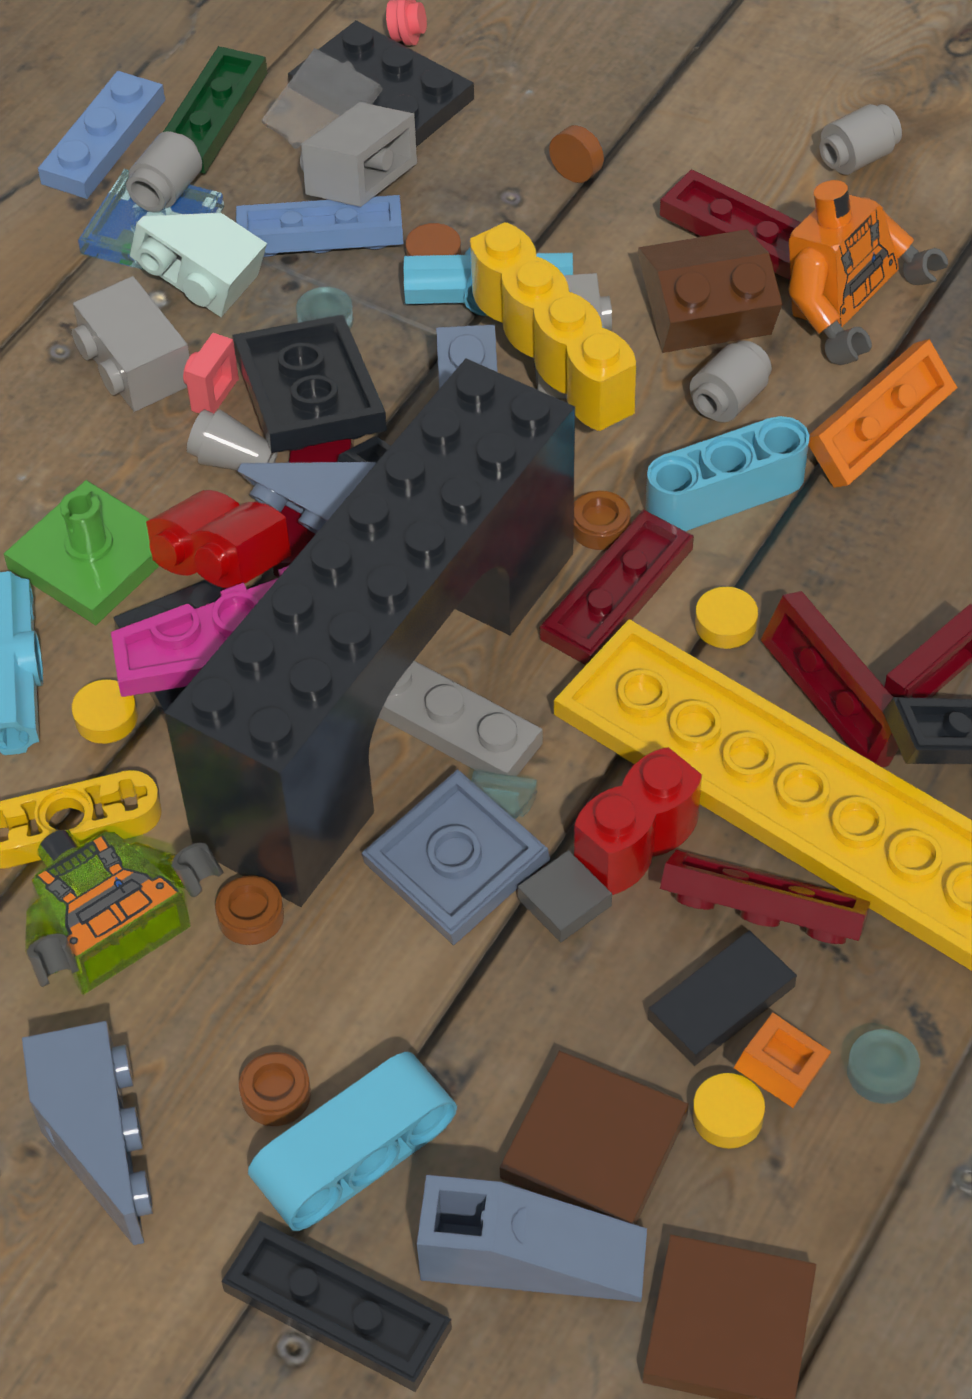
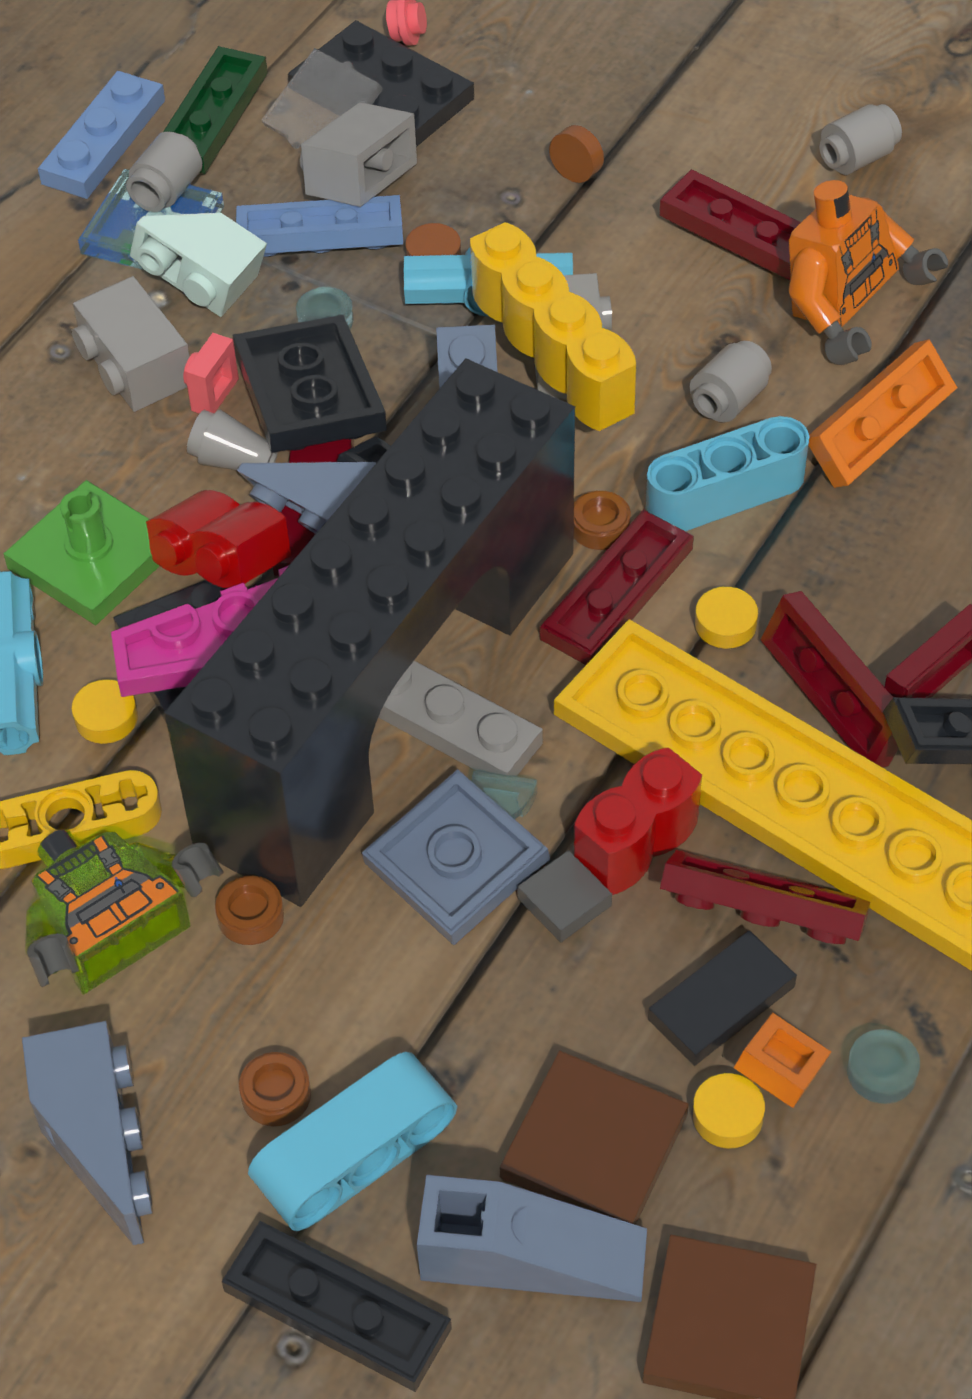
(710, 290): reddish brown slope -> none

